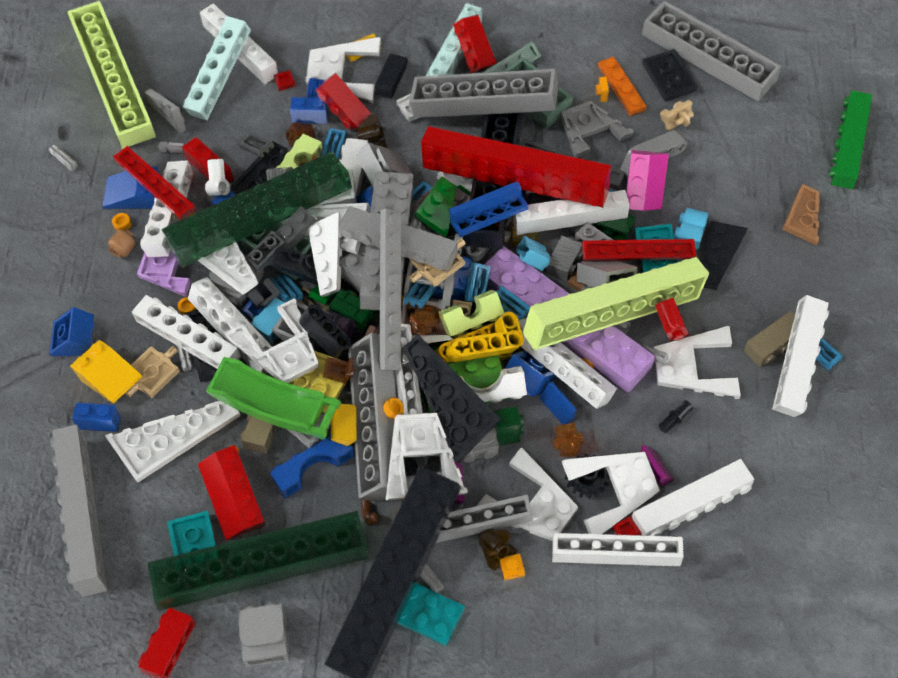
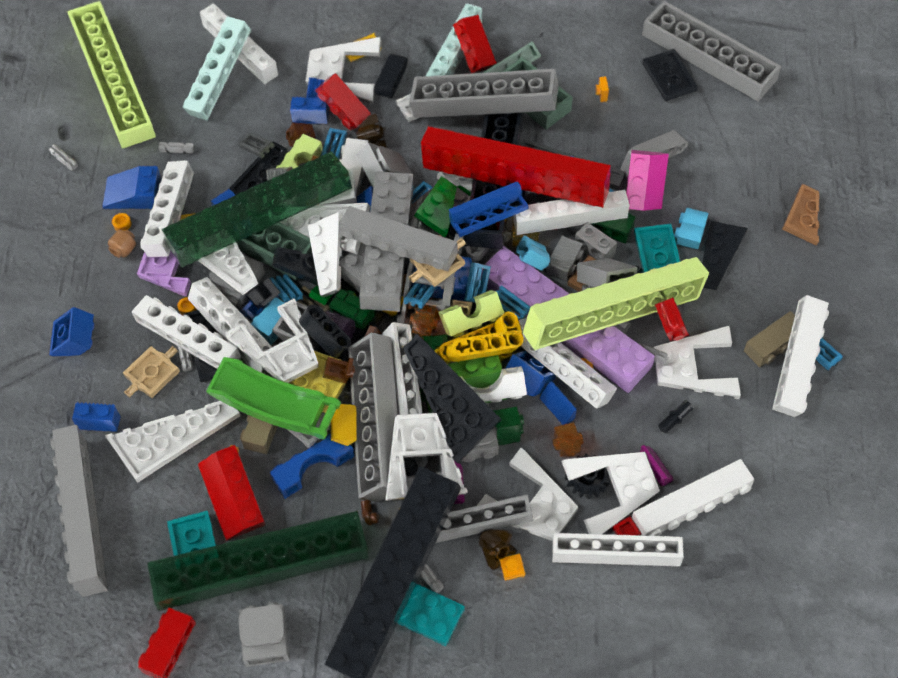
(105, 371): yellow slope -> none
(154, 183): red plate -> none
(166, 109): light grey wing -> none
(198, 155): red brick -> none
(217, 183): white piece -> none
(284, 80): red tile -> none
(286, 237): dark grey slope -> none
(390, 290): light grey plate -> none
(393, 407): light orange tile -> none
(434, 338): white sticker -> none
(586, 121): light grey wing -> none
(622, 86): orange plate -> none
(638, 250): red plate -> none
(678, 115): tan hips -> none
(851, 139): green brick -> none

